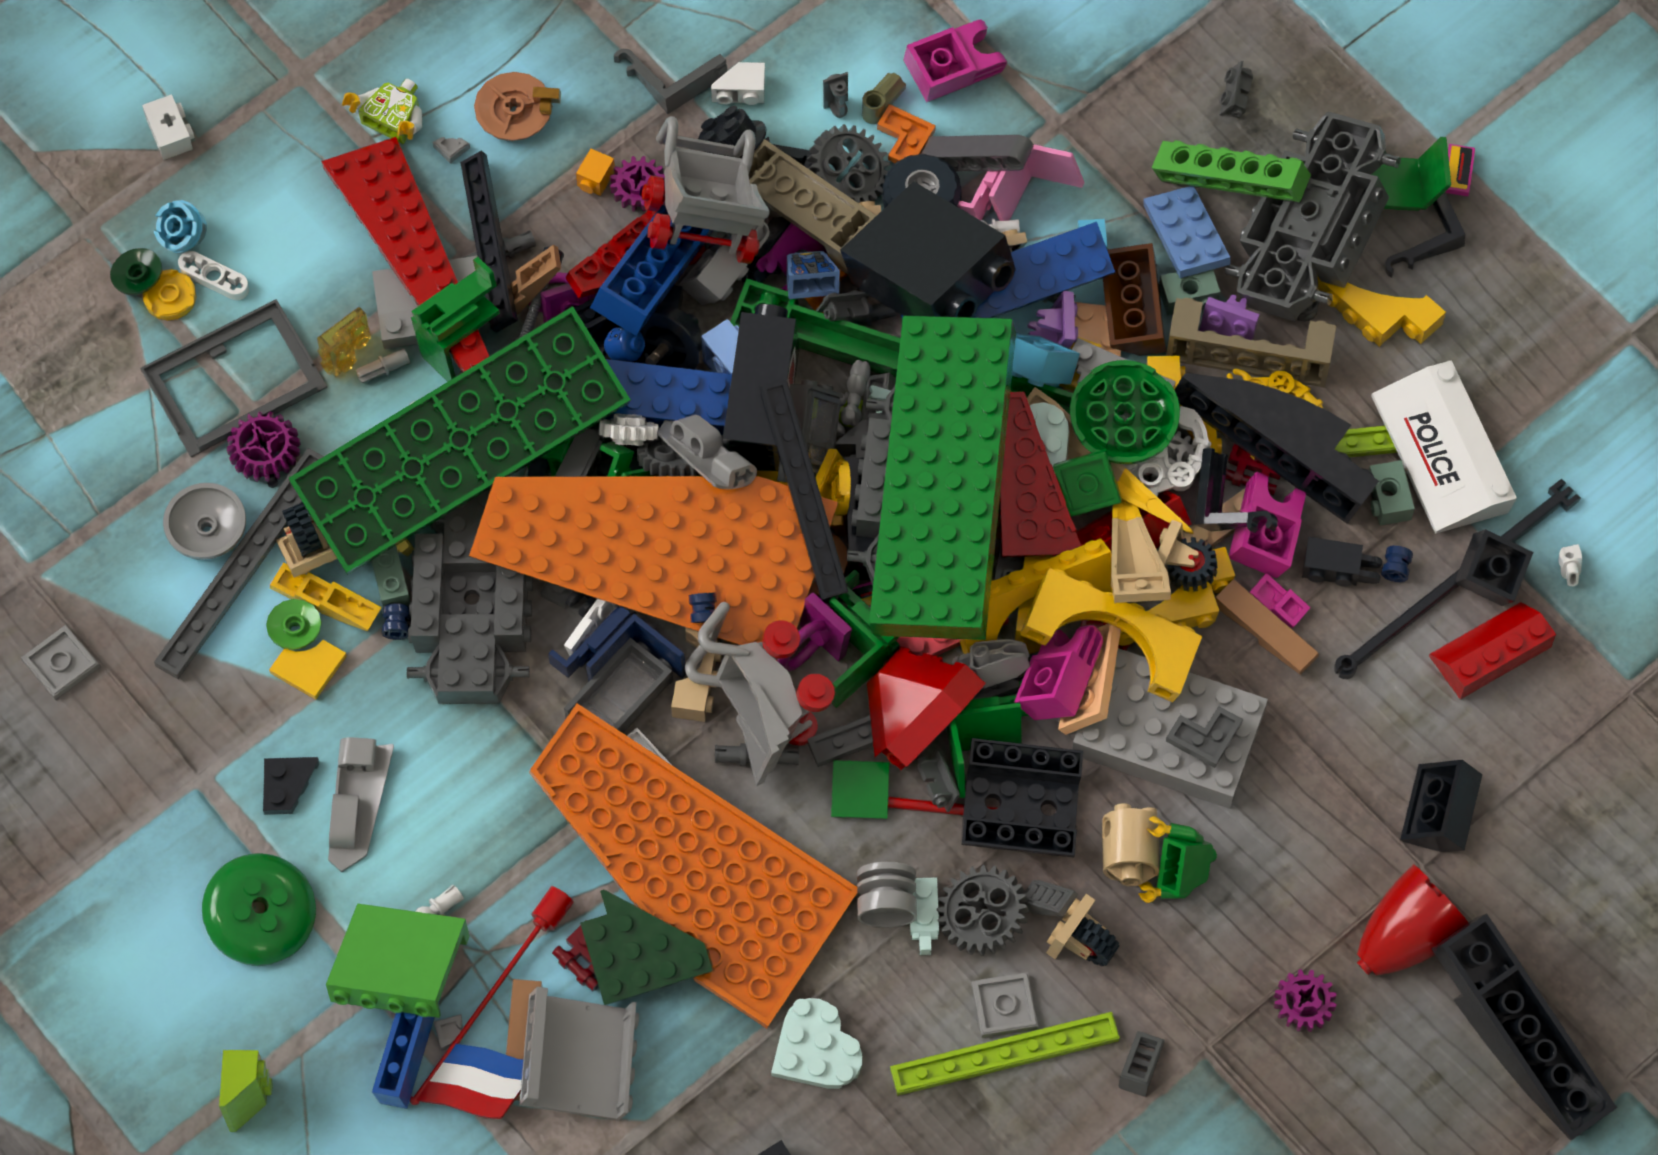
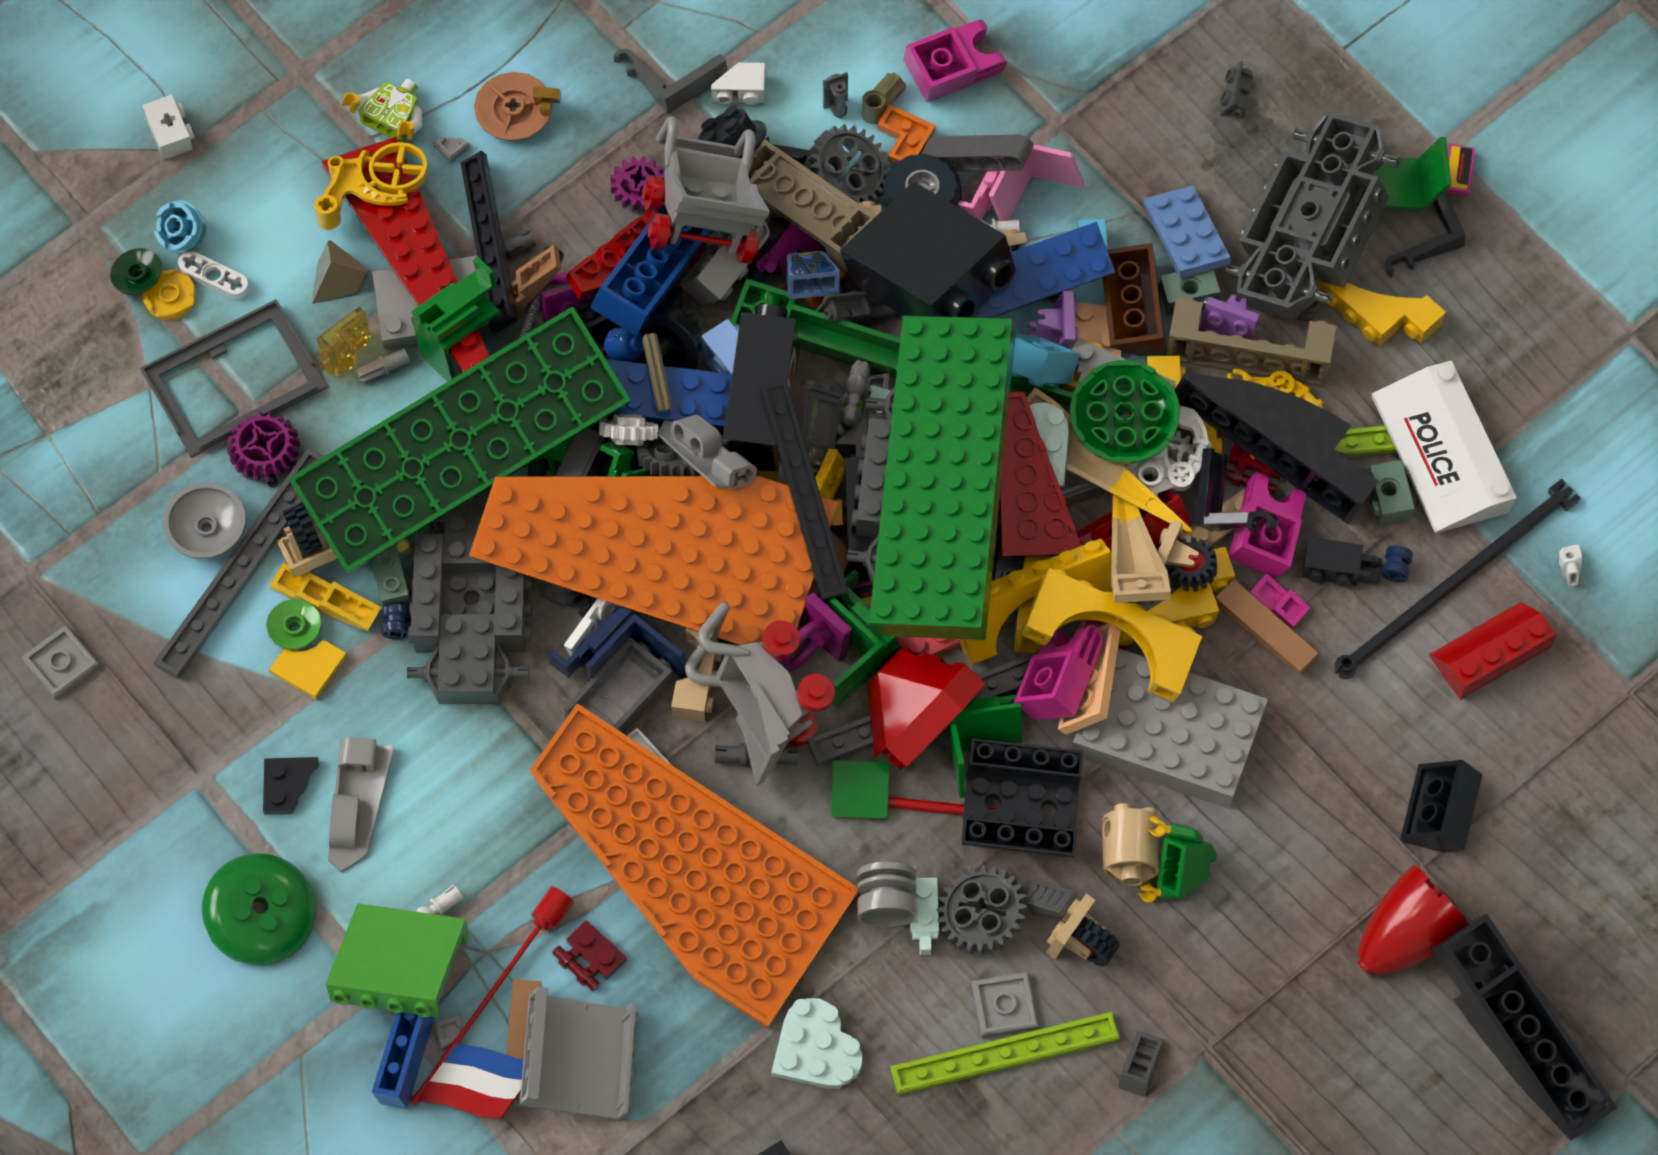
(243, 1086): lime slope -> none
(337, 274): none -> dark tan slope
(349, 179): none -> yellow piece
(595, 172): light orange brick -> none
(639, 951): dark green wing -> none
(657, 372): none -> dark tan axle
(702, 606): dark blue wheel -> none
(841, 486): yellow tile -> none
(943, 789): dark grey hinge -> none
(996, 660): light grey hinge -> none
(1088, 483): green tile -> none
(1209, 742): dark grey plate -> none
(1231, 170): bright green brick -> none
(1313, 1007): magenta gear -> none
(1493, 567): black brick -> none

